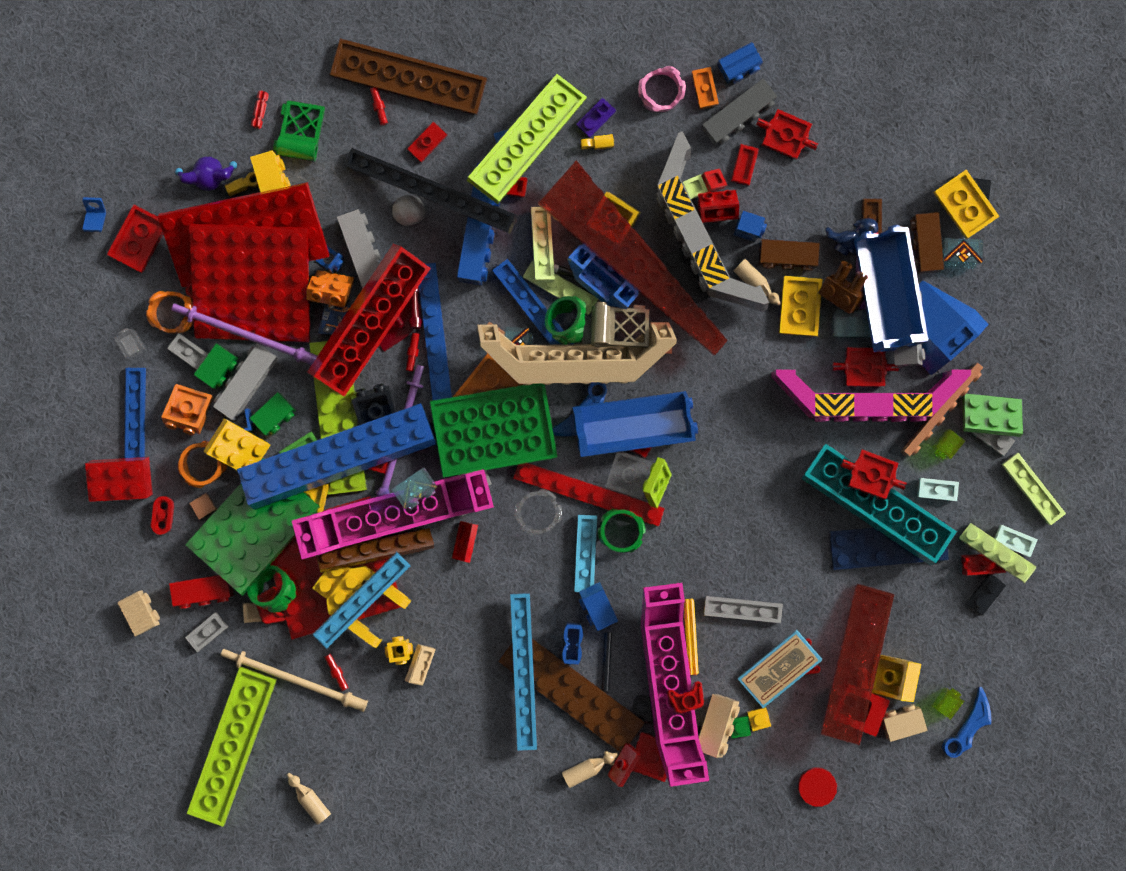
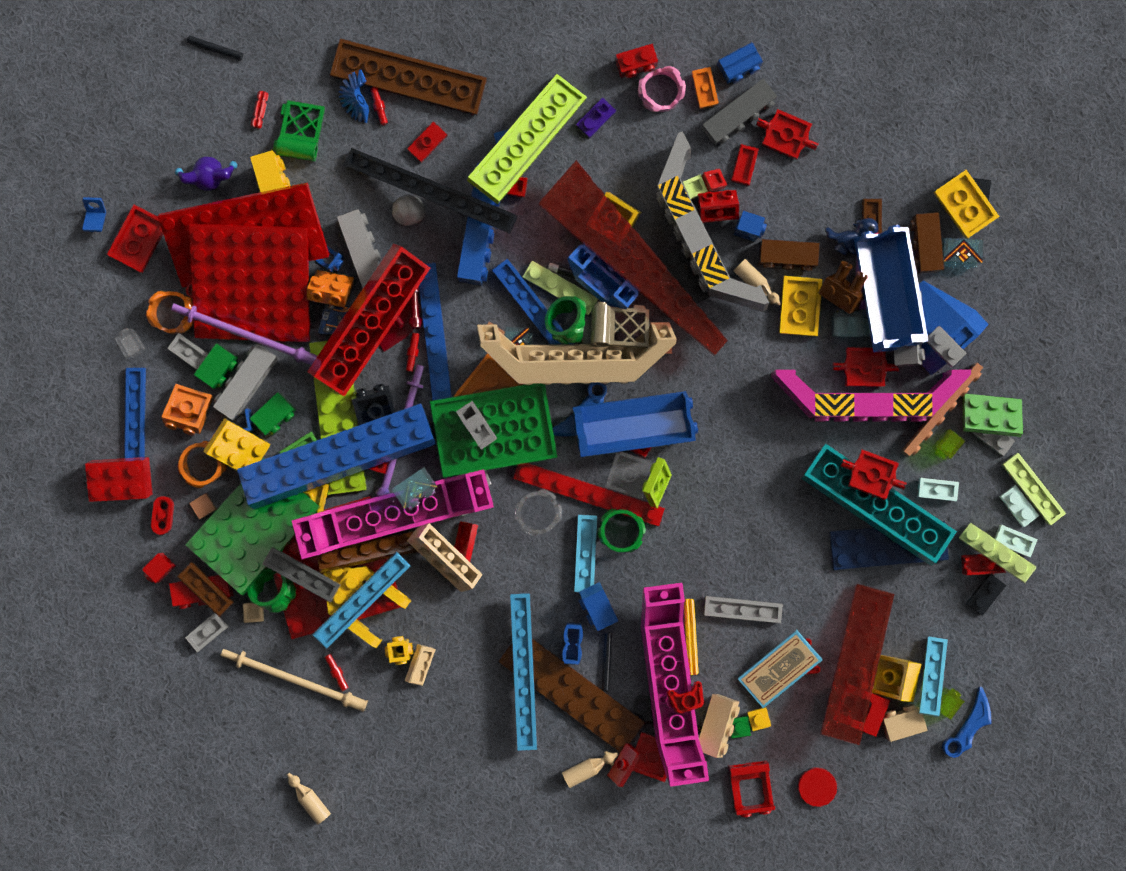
(139, 612): tan brick -> none
(158, 568): none -> red brick
(205, 589): none -> reddish brown tile
(214, 47): none -> black bar
(231, 746): lime plate -> none
(241, 184): yellow bar -> none
(266, 616): red piece -> none
(301, 574): none -> dark grey plate
(354, 97): none -> blue hair
(444, 557): none -> tan brick
(476, 425): none -> light grey brick
(542, 245): yellowish green plate -> none
(598, 142): yellow bar -> none
(636, 61): none -> red brick
(748, 771): none -> red window
(933, 676): none -> medium azure plate
(945, 346): none -> light grey plate
(1019, 506): none -> light aqua plate

